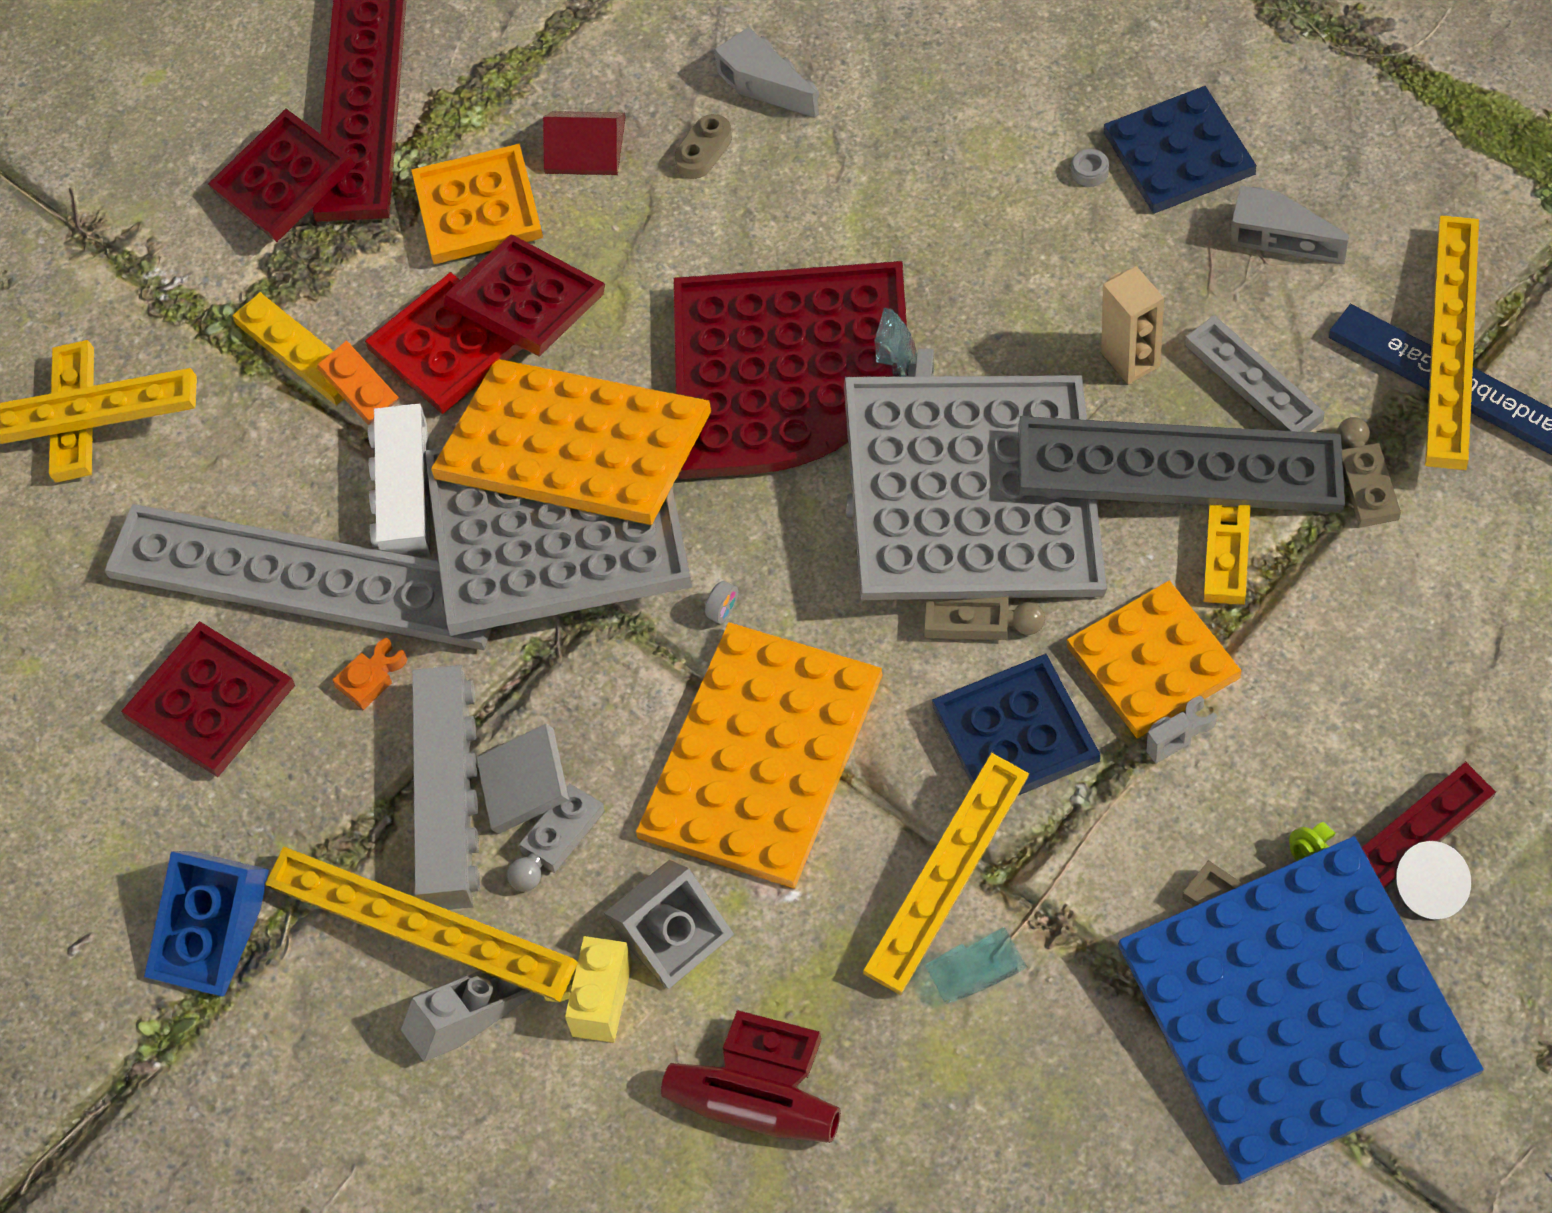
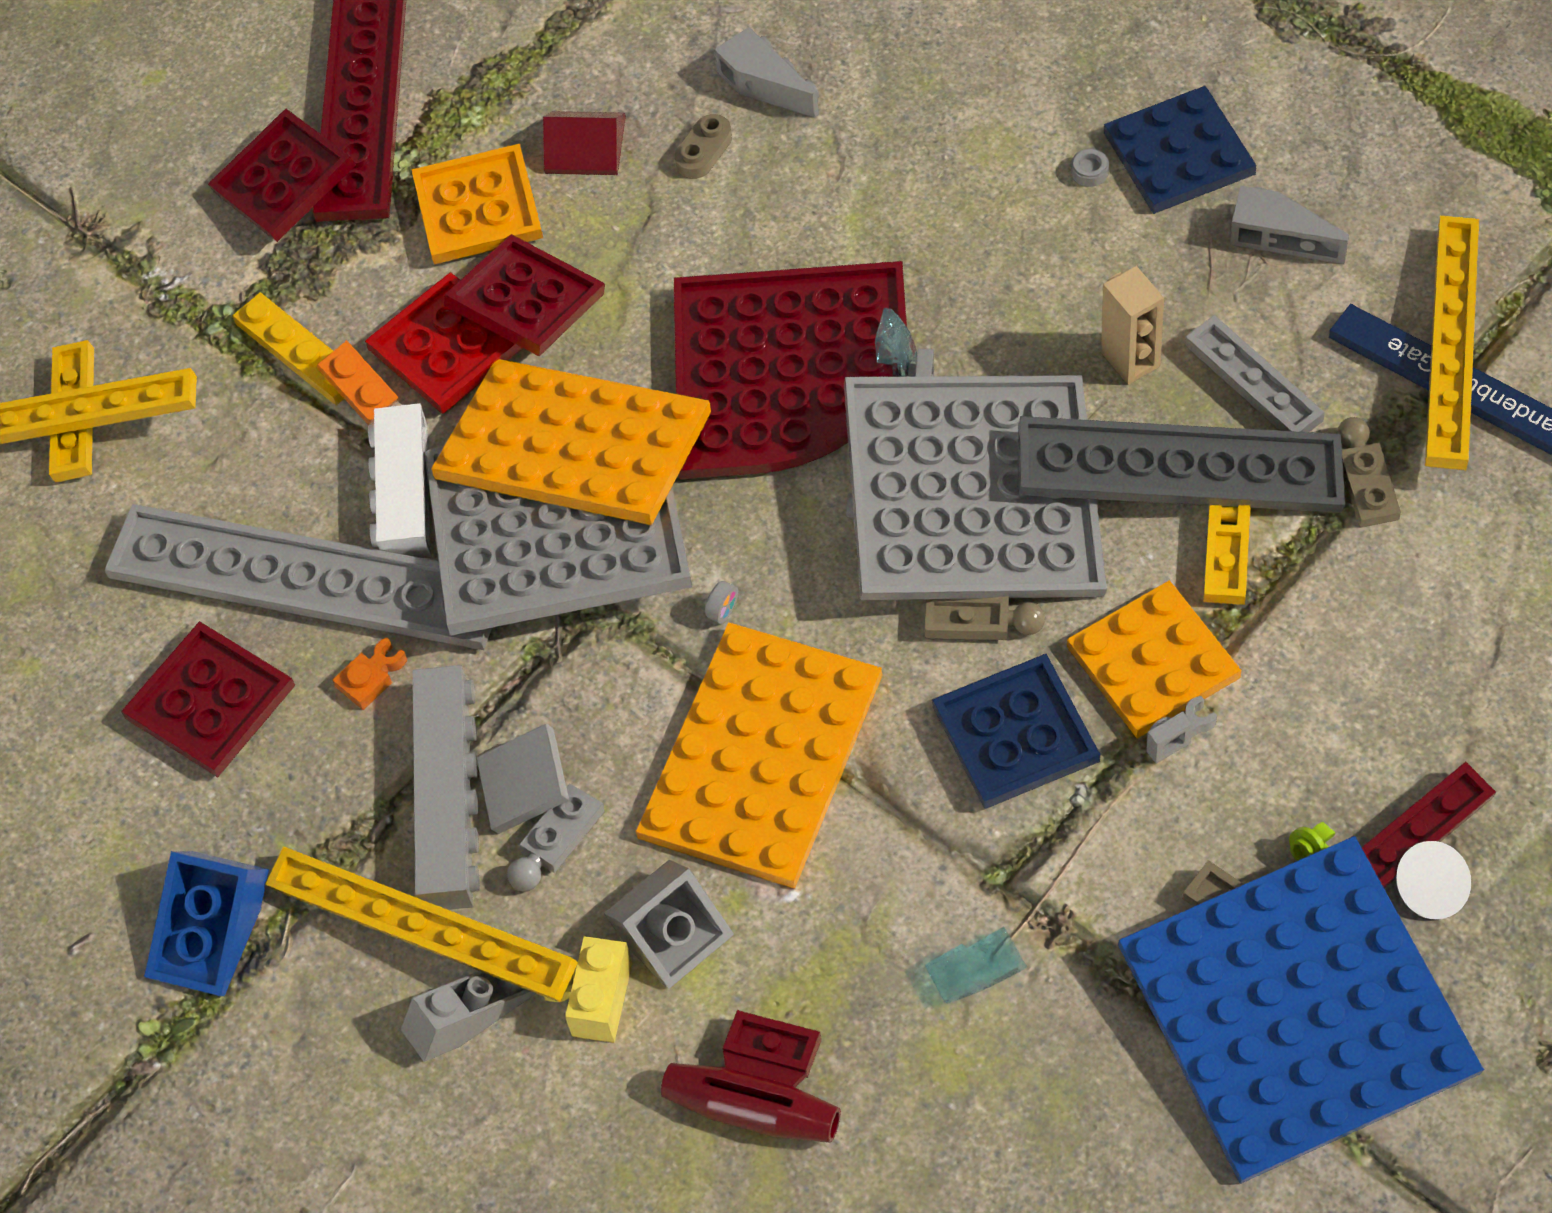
(945, 874): yellow plate -> none

